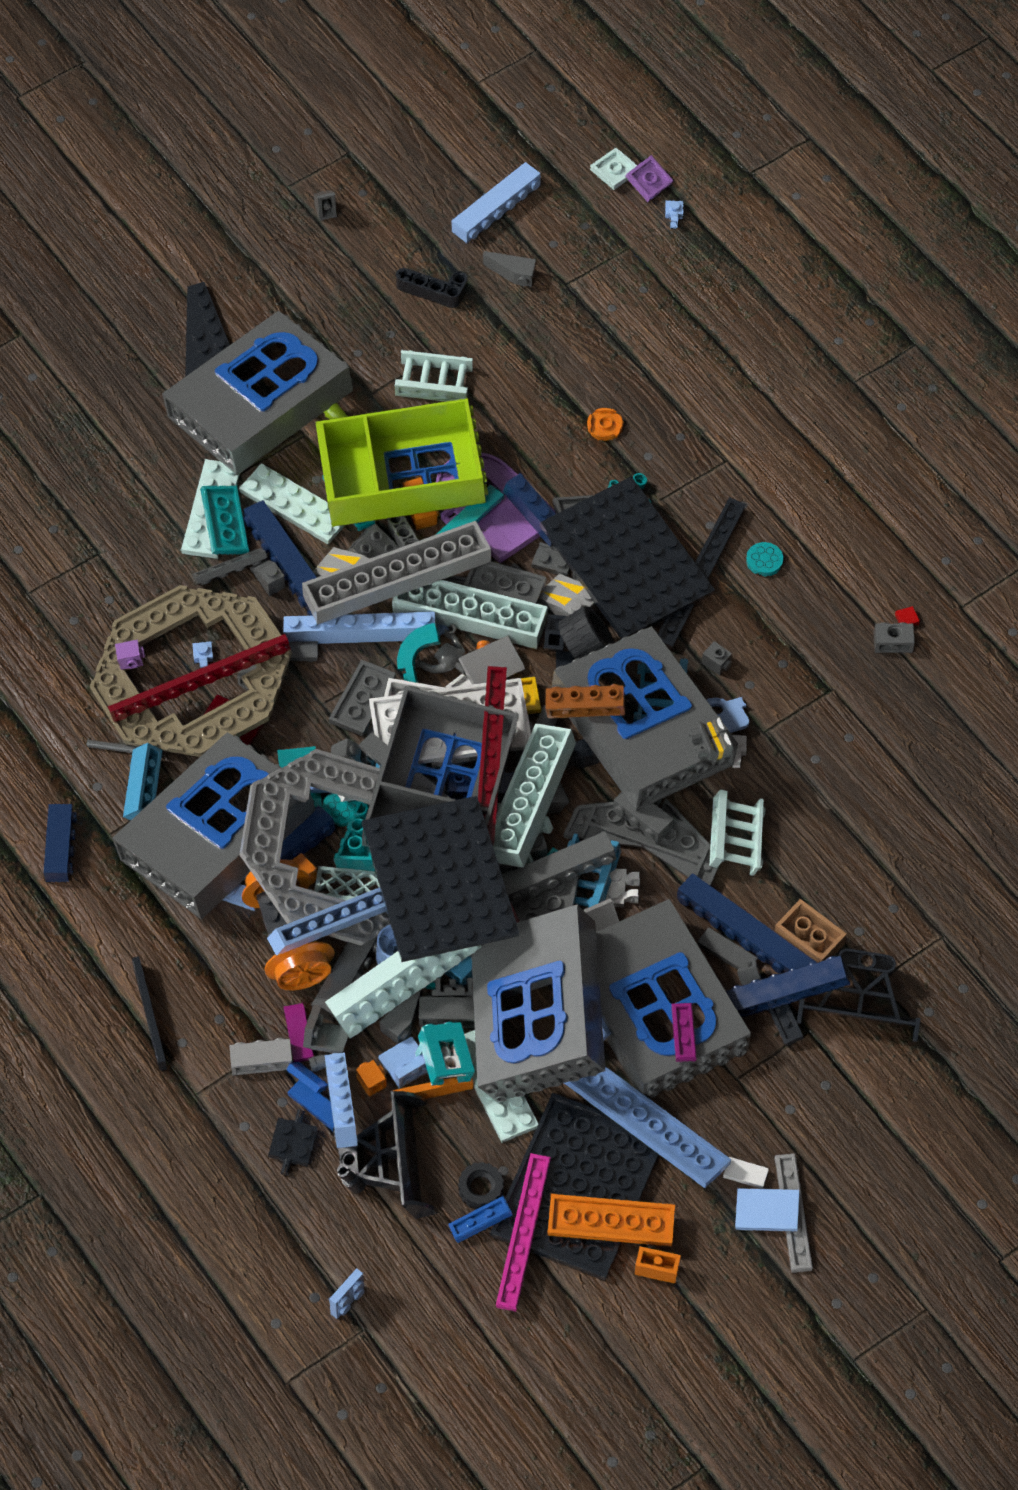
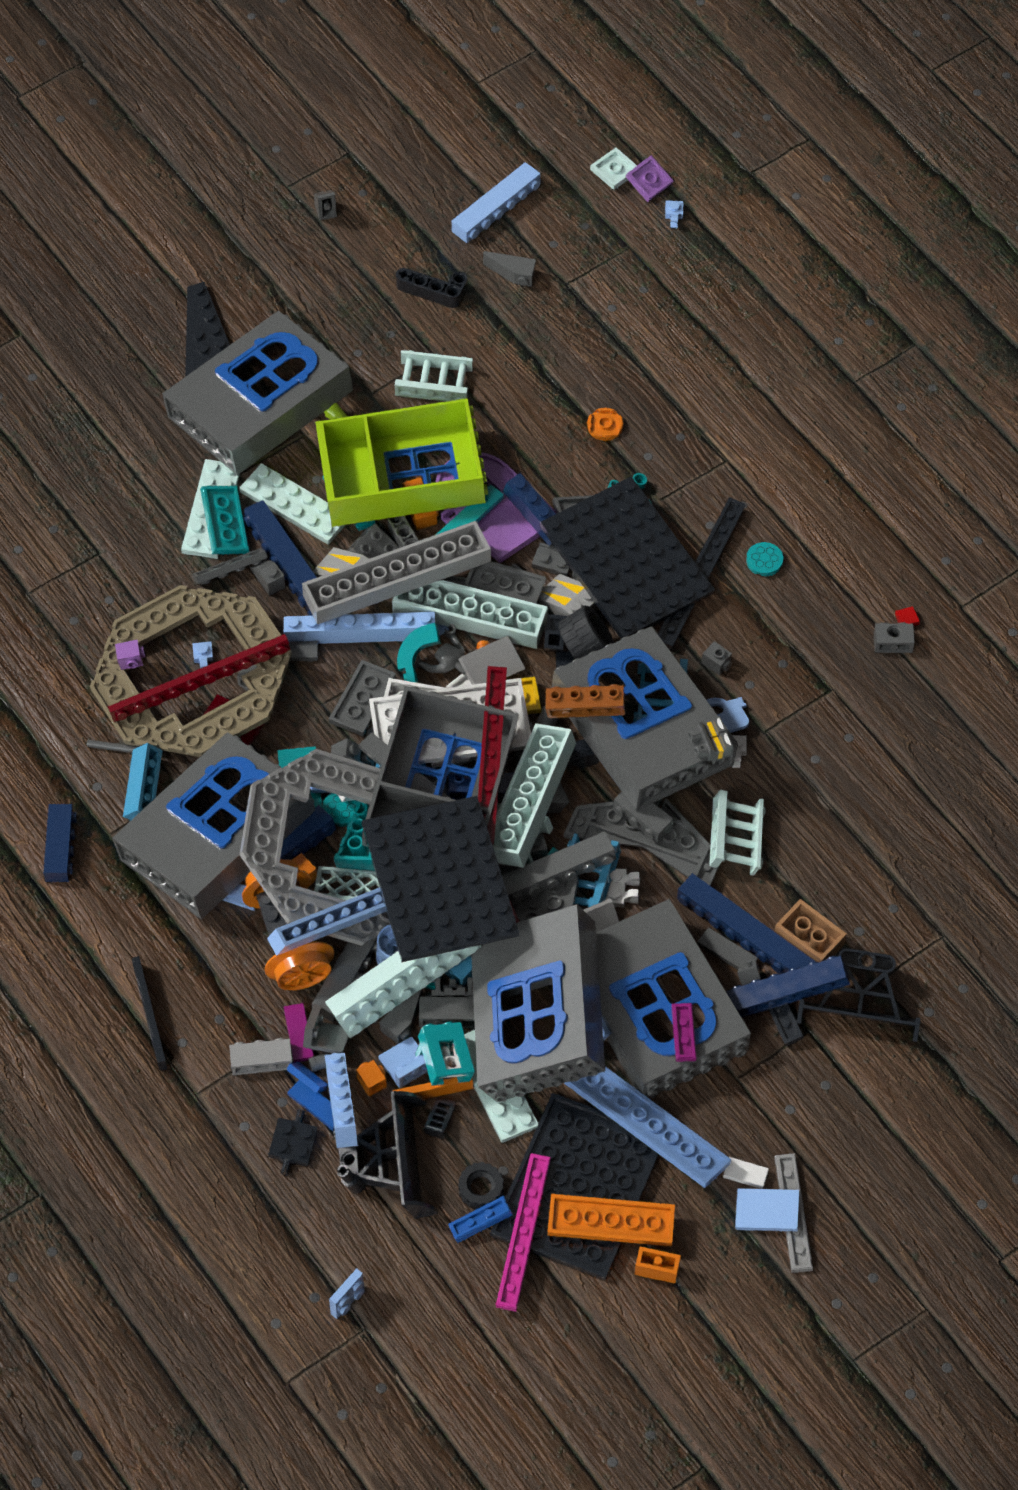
(435, 1131): none -> black slope

